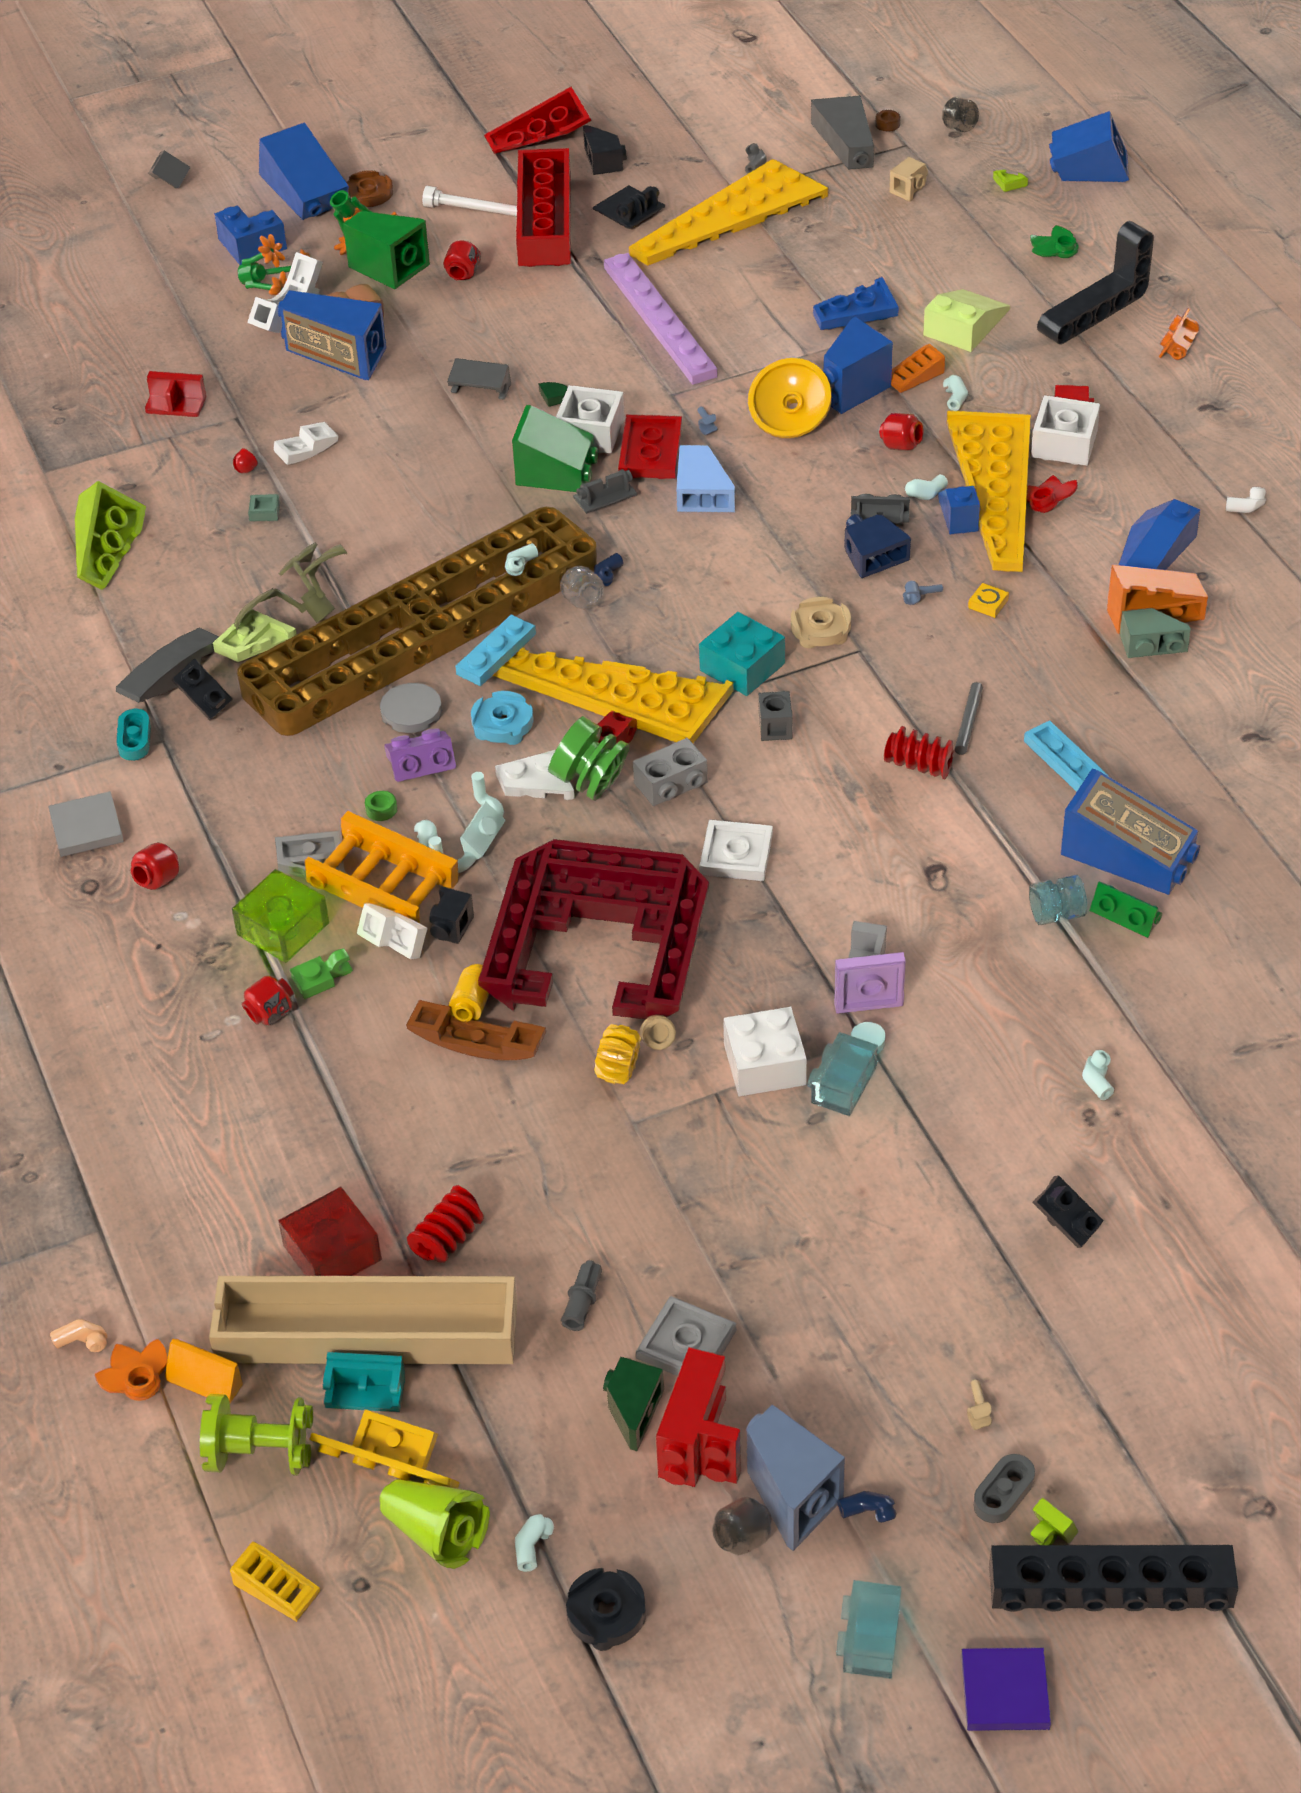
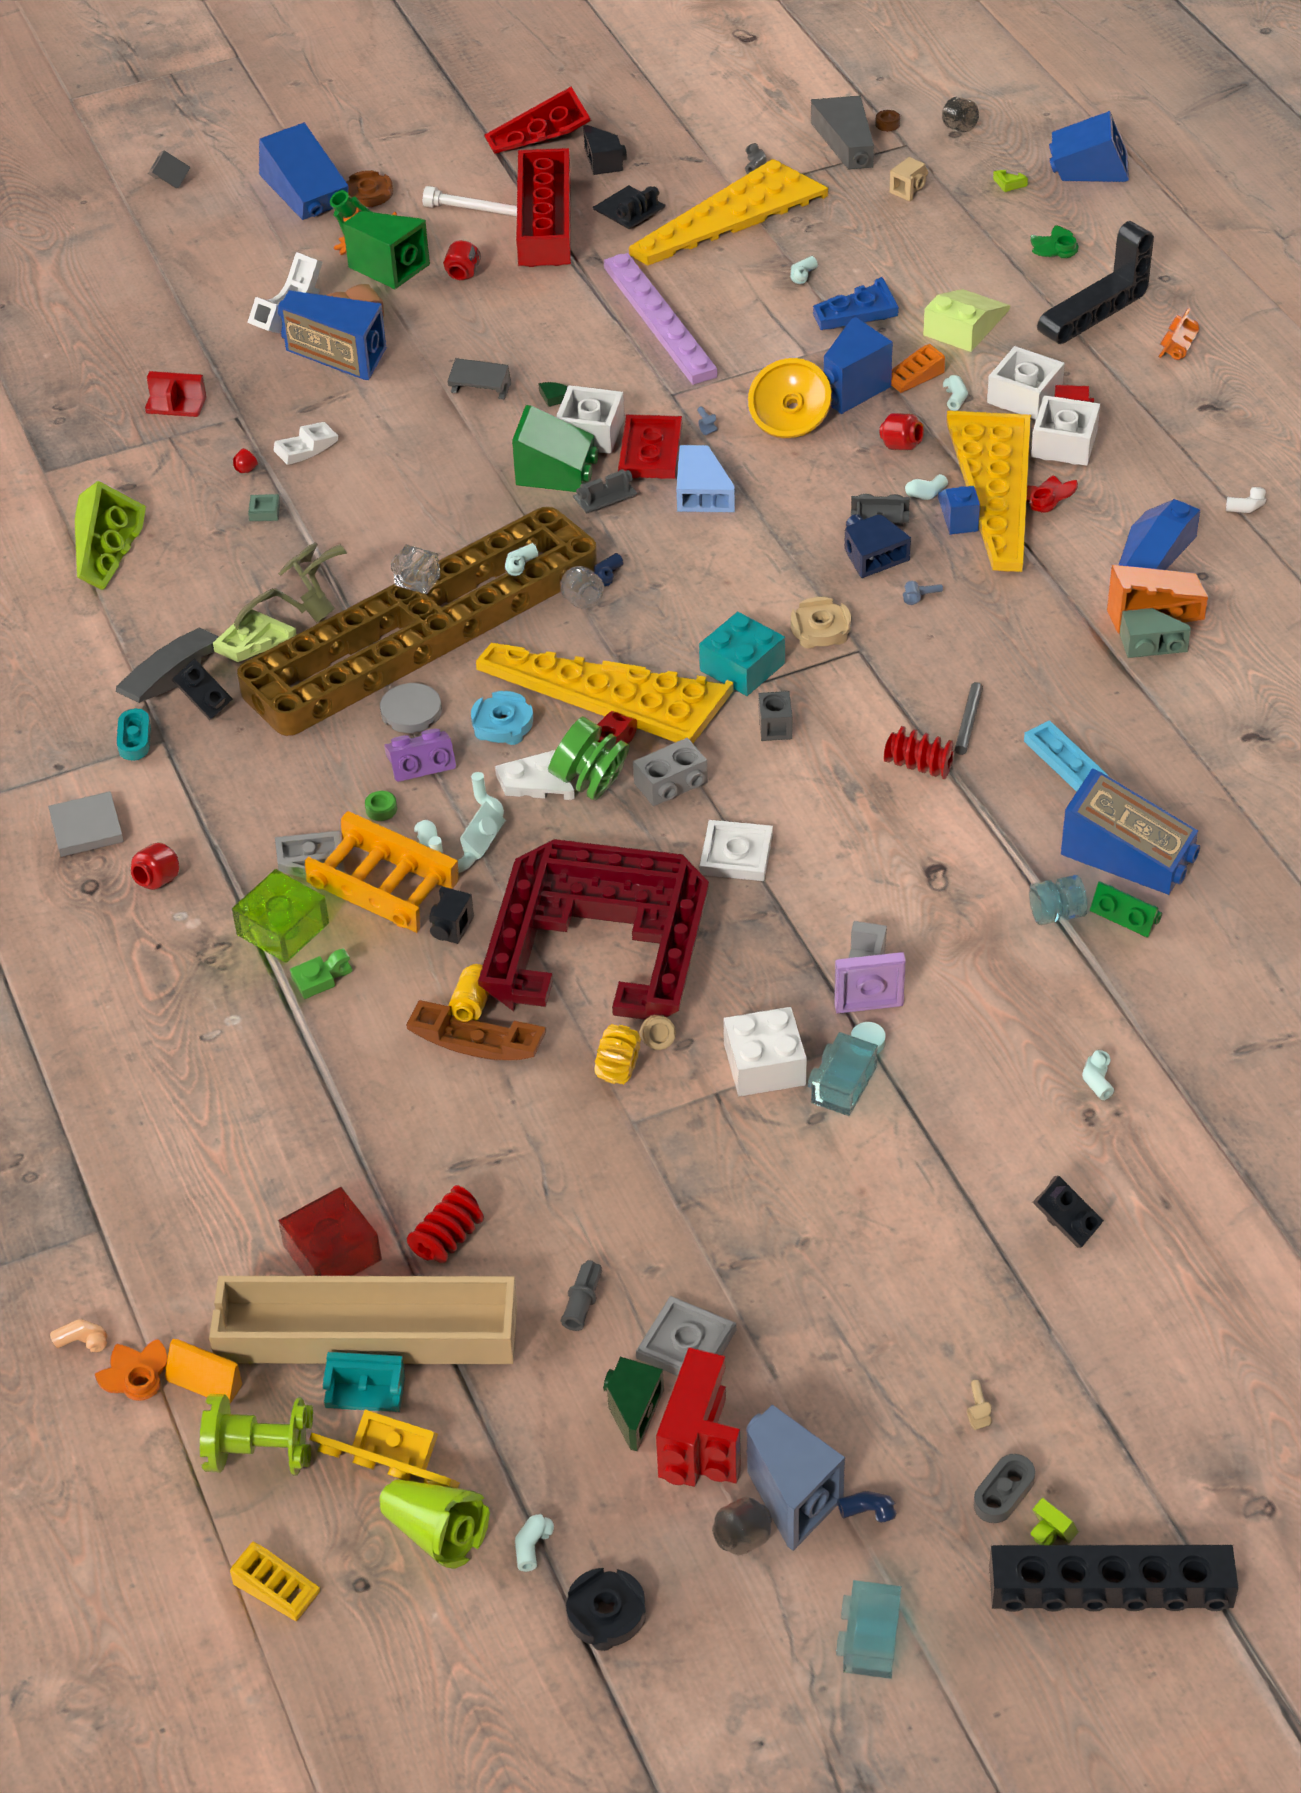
(242, 234): blue brick -> none
(252, 273): plant -> none
(267, 1000): red head -> none
(391, 929): white slope -> none
(415, 569): none -> clear brick
(495, 650): medium azure plate -> none
(800, 270): none -> light aqua arm
(988, 600): yellow tile -> none
(1005, 1689): dark purple tile -> none
(1023, 381): none -> white brick

